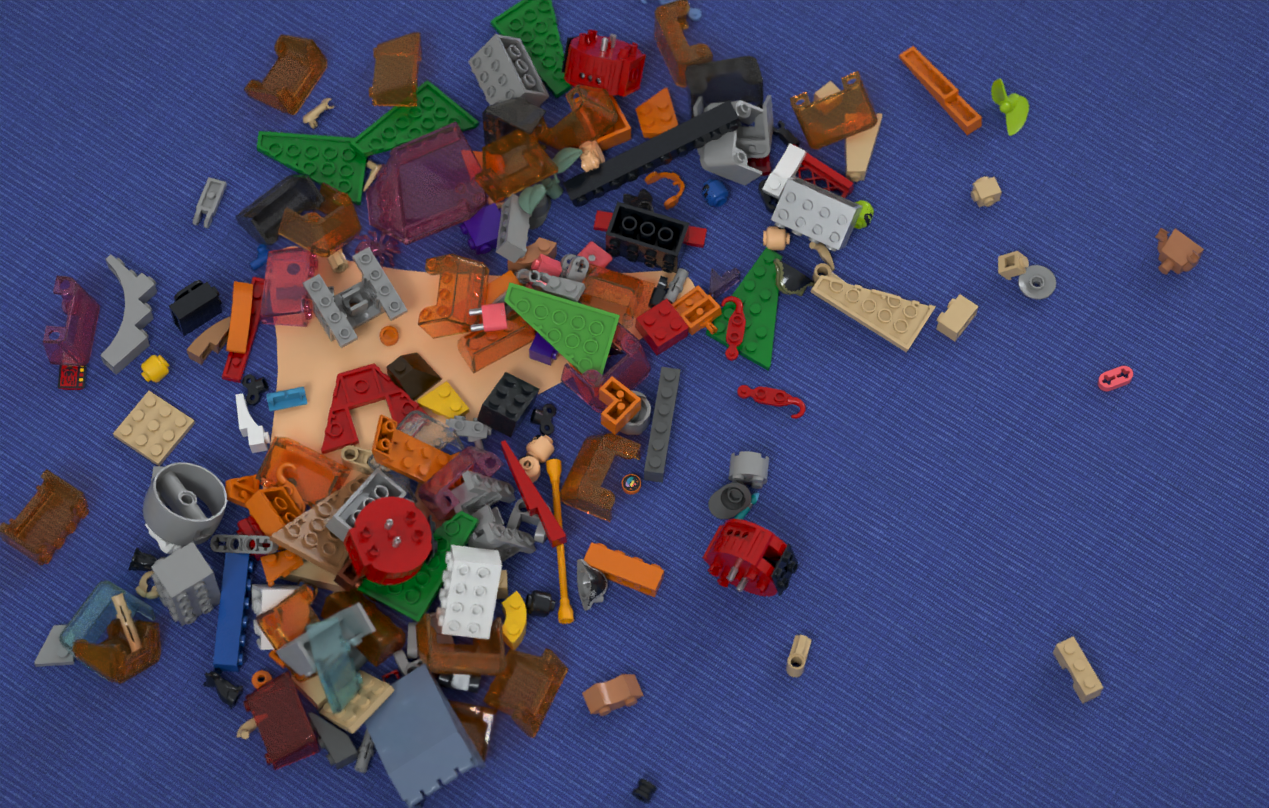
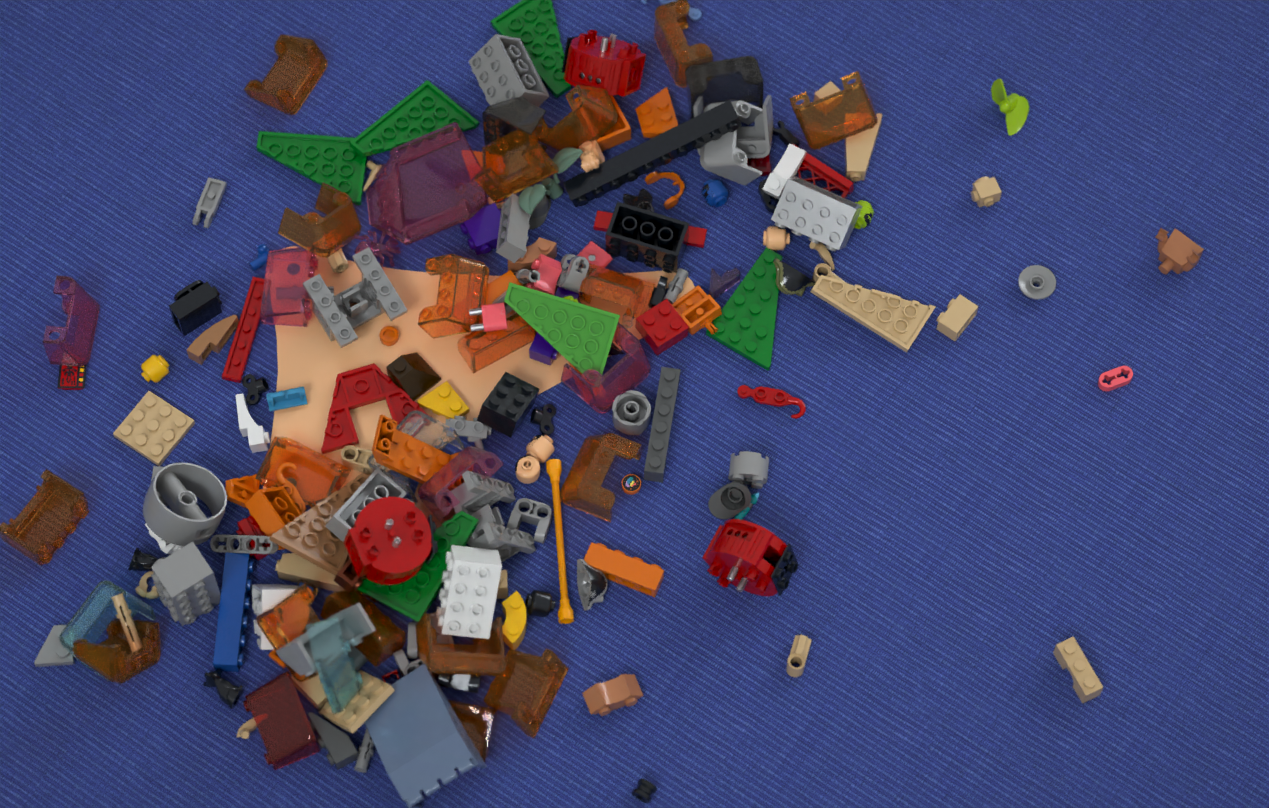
(131, 337): light grey arch -> none
(239, 317): orange slope -> none
(257, 675): orange plate -> none
(265, 214): clear smoke windscreen -> none
(280, 564): orange wing -> none
(313, 114): tan piece -> none
(397, 71): clear orange windscreen -> none
(533, 500): red slope -> none
(560, 287): light grey hinge -> none
(621, 405): orange brick -> none
(735, 328): red piece -> none
(942, 90): orange slope -> none
(1012, 264): tan brick -> none

